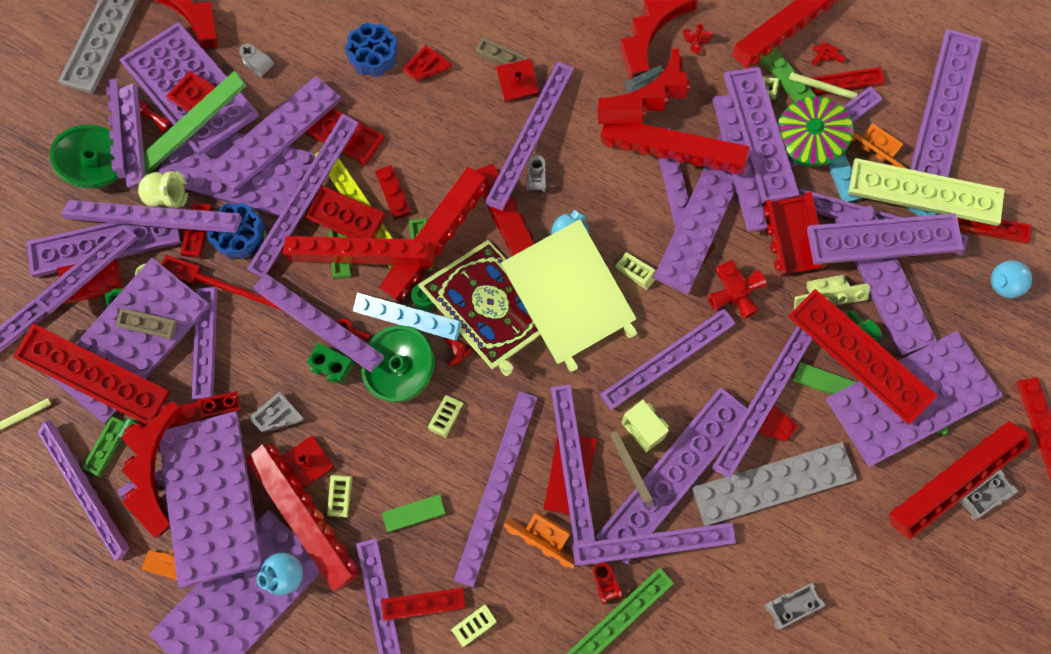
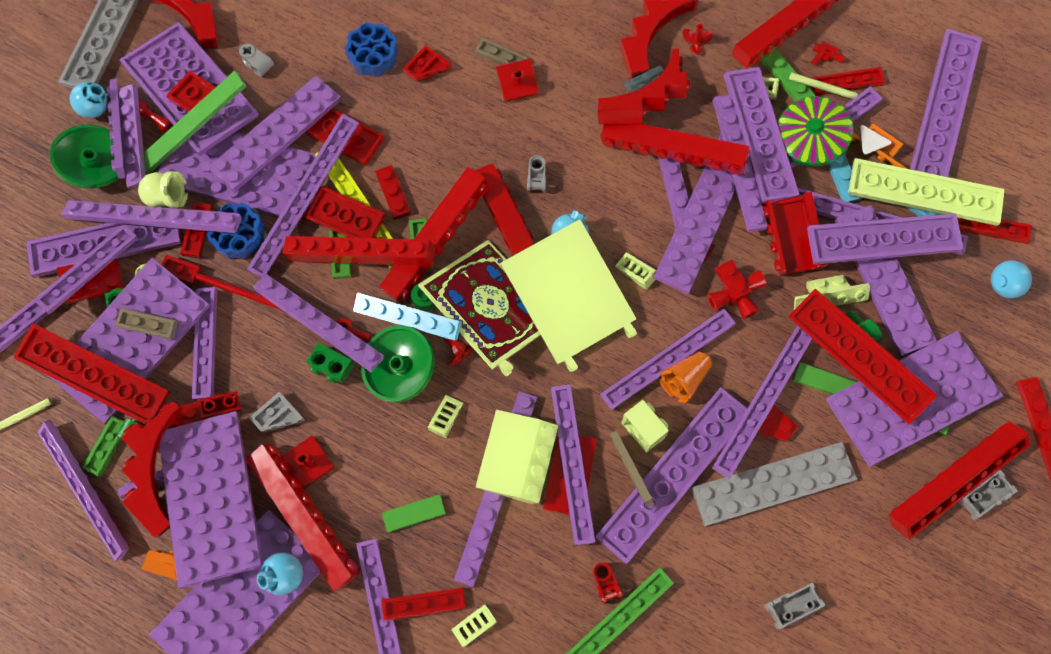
(88, 99): none -> medium azure brick
(343, 478): yellowish green slope -> none
(517, 457): none -> yellowish green slope
(529, 136): medium lavender plate -> none
(545, 535): orange bracket -> none
(653, 543): medium lavender plate -> none
(685, 376): none -> orange cone
(871, 140): none -> white sticker

